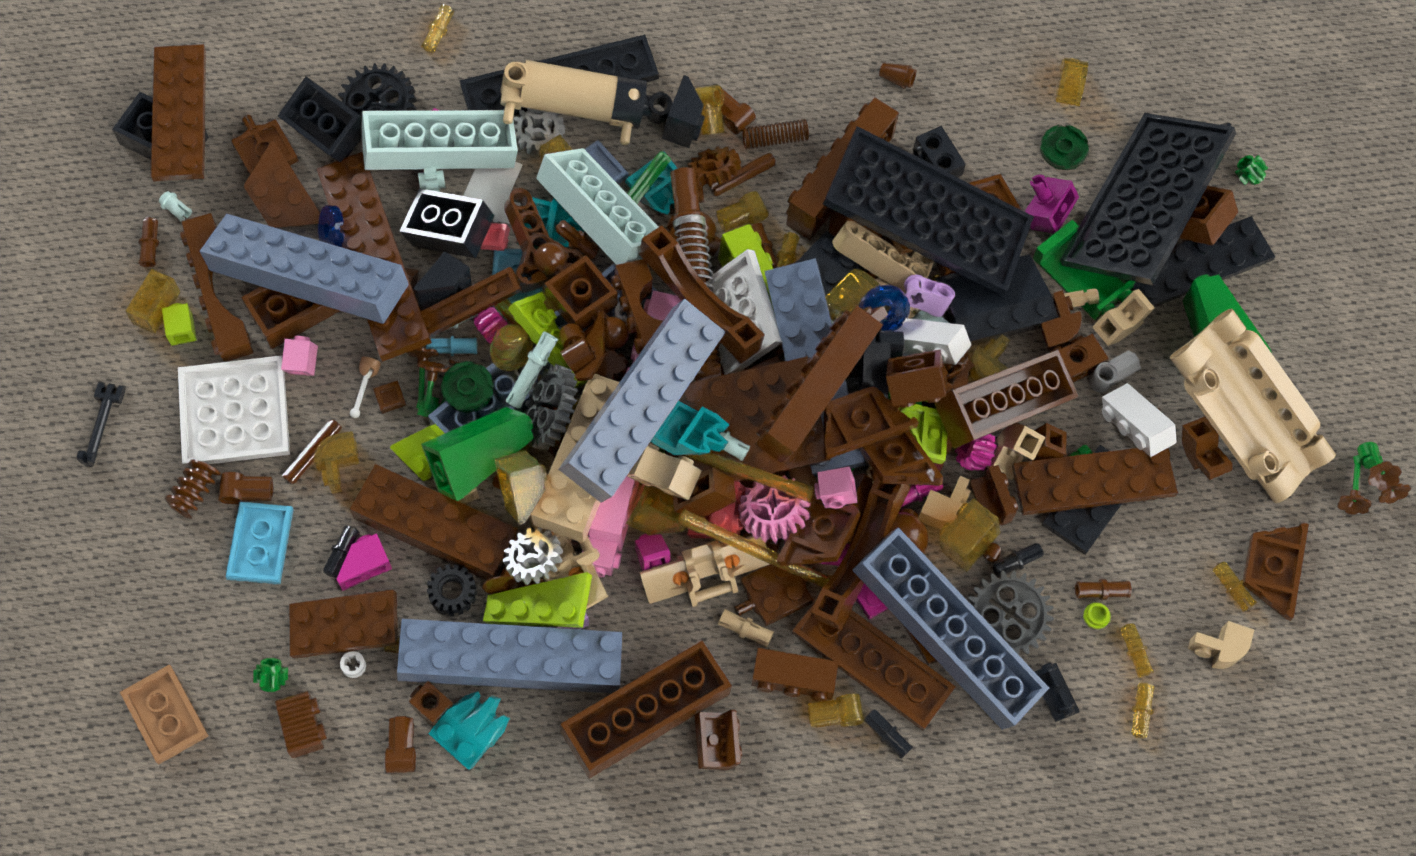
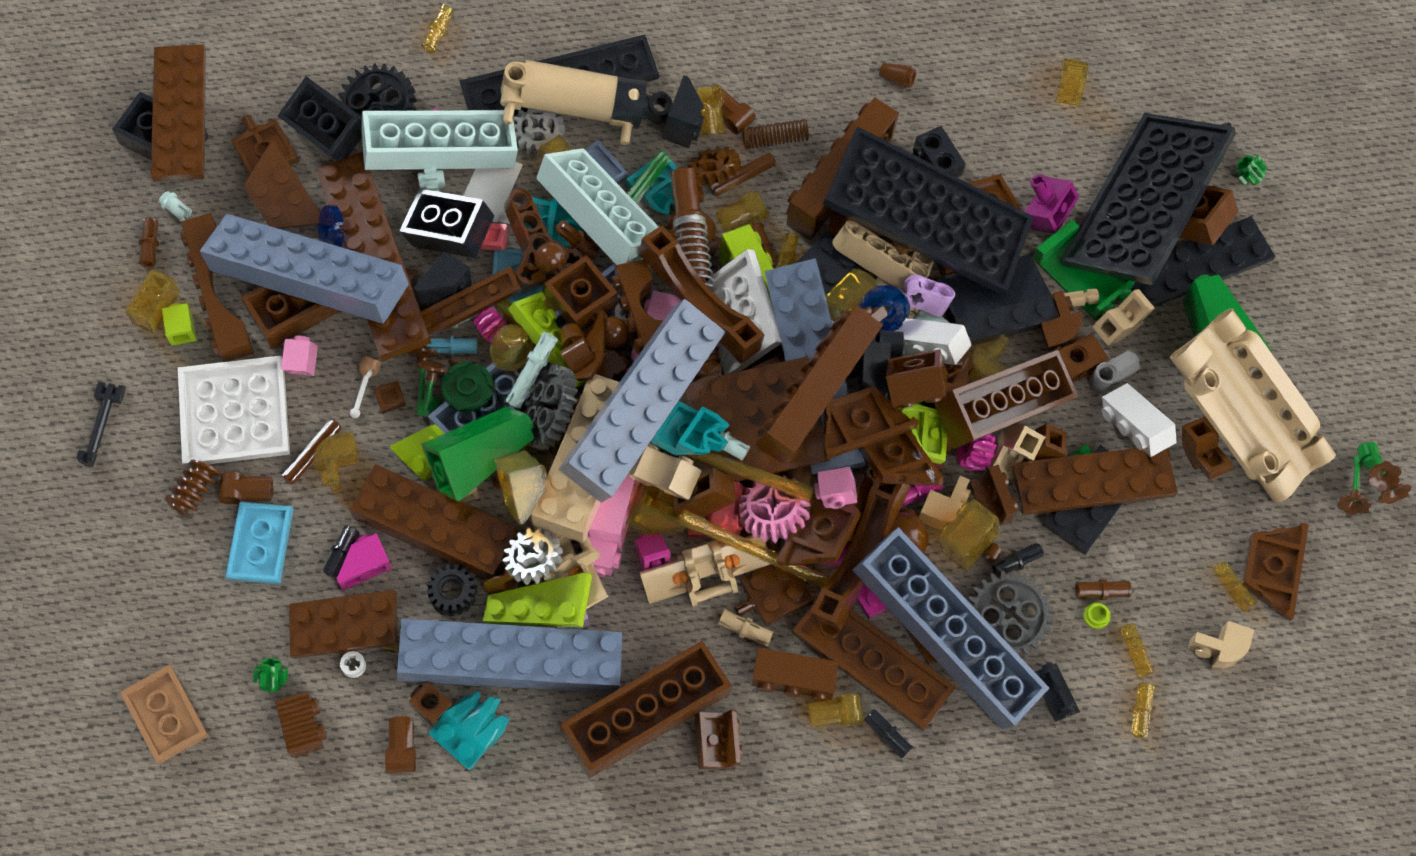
(1064, 147): dark green tile -> none

